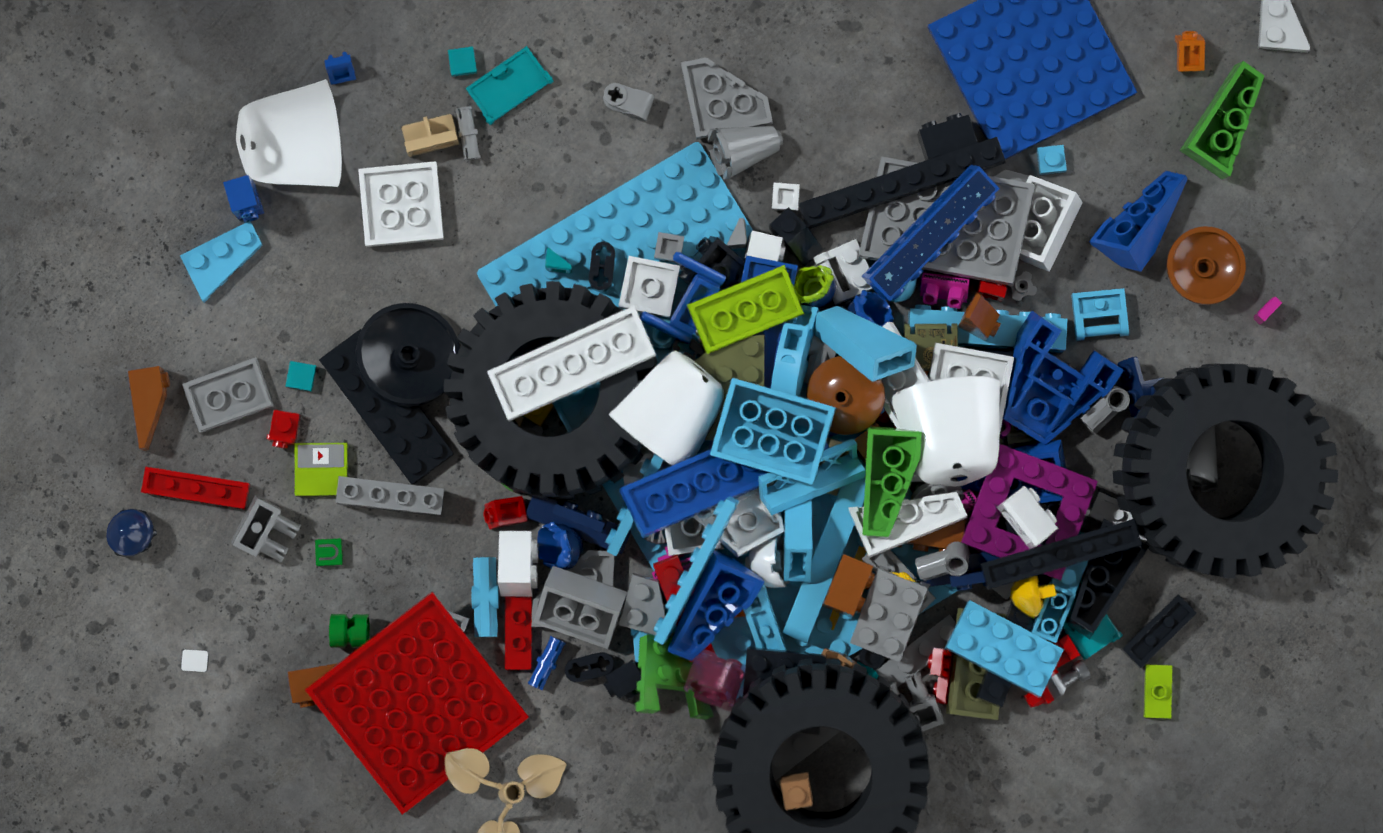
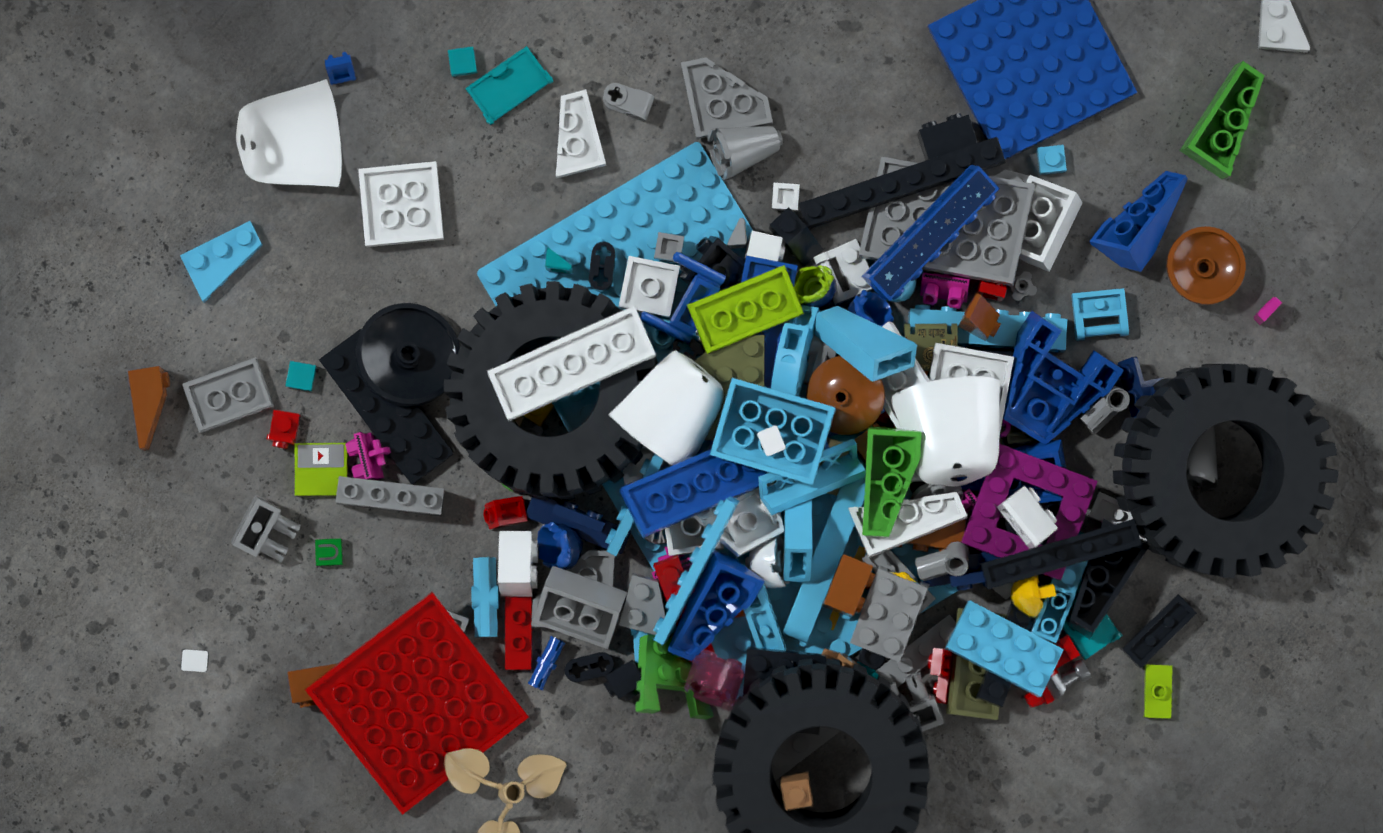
(130, 532): dark blue hair -> none
(195, 487): red plate -> none
(244, 198): blue brick -> none
(348, 630): green wheel -> none
(370, 455): none -> dark pink hips
(430, 135): tan panel -> none
(467, 133): light grey pin -> none
(578, 137): none -> white wing
(771, 440): none -> white sticker
(1190, 51): orange bracket -> none

